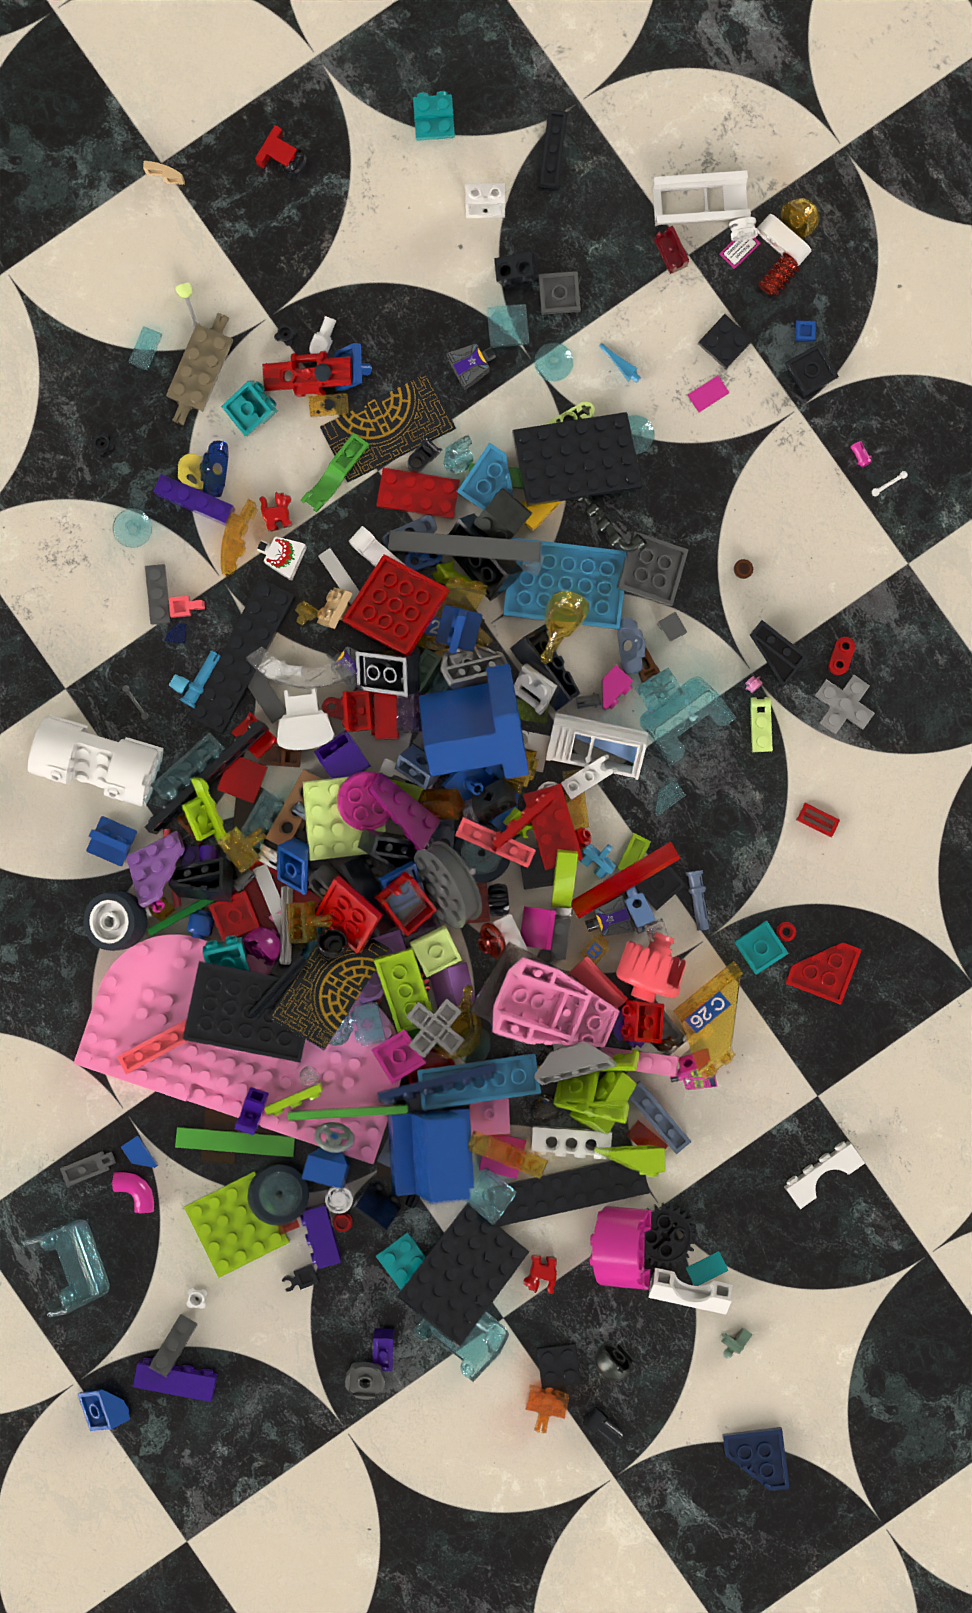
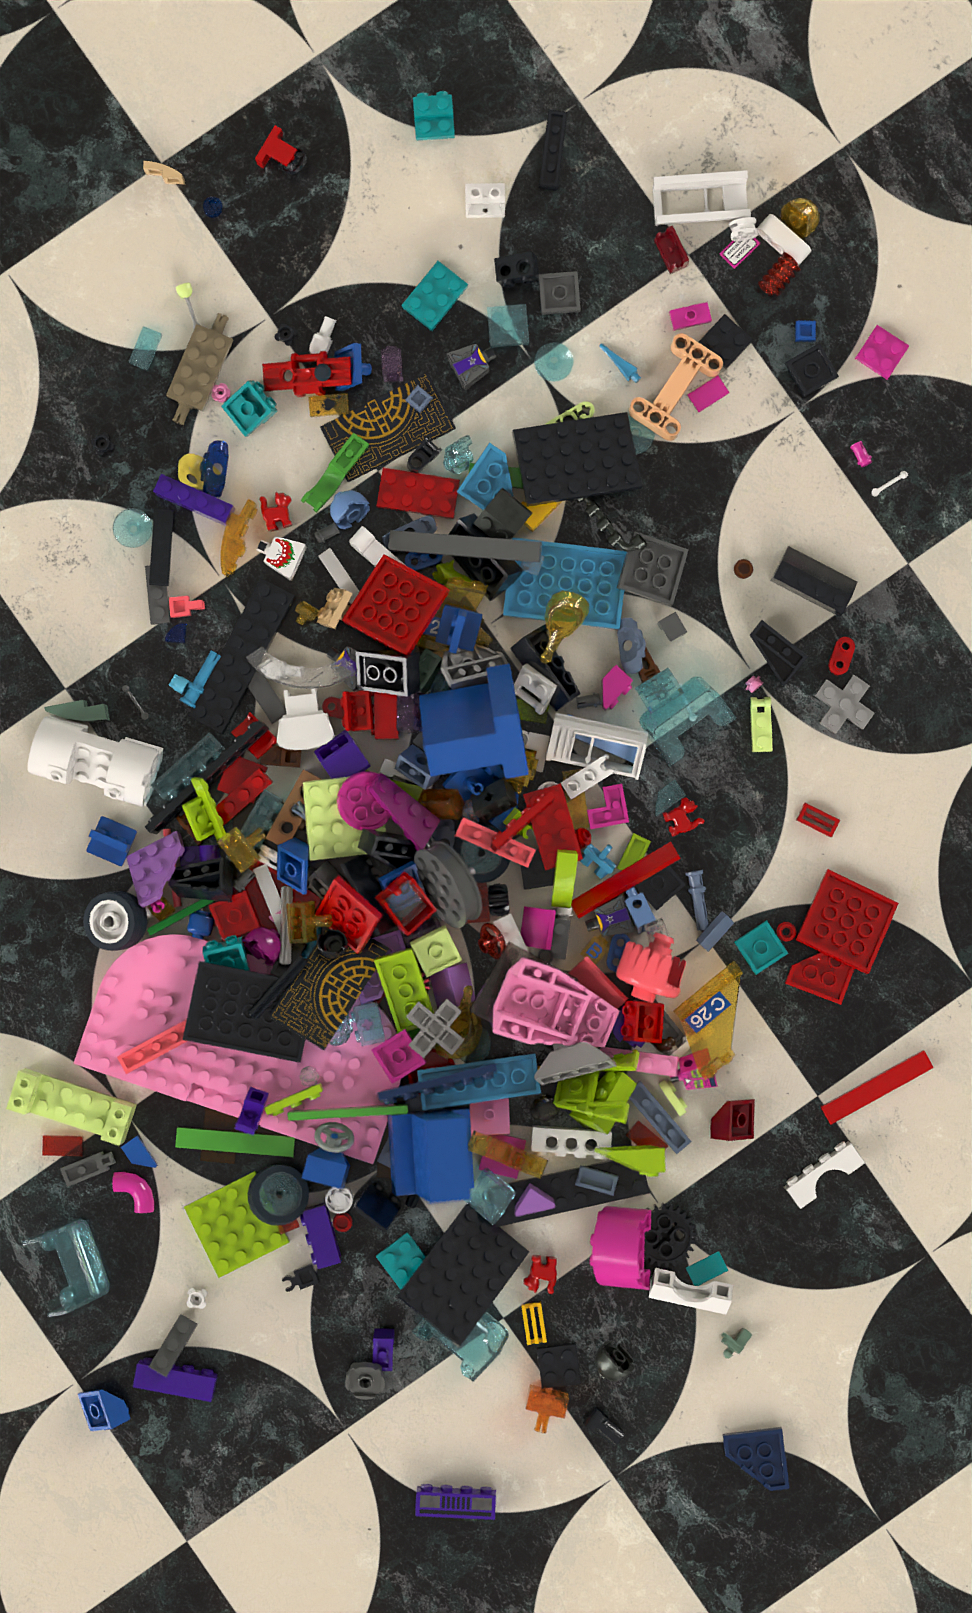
(62, 1145): none -> clear red tile
(71, 1105): none -> yellowish green plate
(80, 711): none -> sand green slope
(161, 547): none -> black tile
(212, 207): none -> clear blue tile
(220, 397): none -> bright pink plate
(243, 795): none -> red plate
(326, 532): none -> dark grey pin
(348, 507): none -> medium blue cylinder
(392, 364): none -> clear purple brick
(419, 399): none -> sand blue tile
(434, 295): none -> teal plate
(455, 1502): none -> dark purple brick
(533, 1201): none -> medium lavender slope
(536, 1340): none -> yellow tile
(596, 1180): none -> sand blue tile
(615, 809): none -> dark pink plate
(616, 951): none -> blue plate
(676, 386): none -> light nougat beam
(678, 1104): none -> yellowish green plate
(681, 821): none -> red animal
(690, 316): none -> dark pink plate
(715, 931): none -> sand blue tile
(734, 1121): none -> dark red slope
(814, 581): none -> black slope
(847, 921): none -> red plate
(877, 1087): none -> red tile
(882, 352): none -> dark pink plate

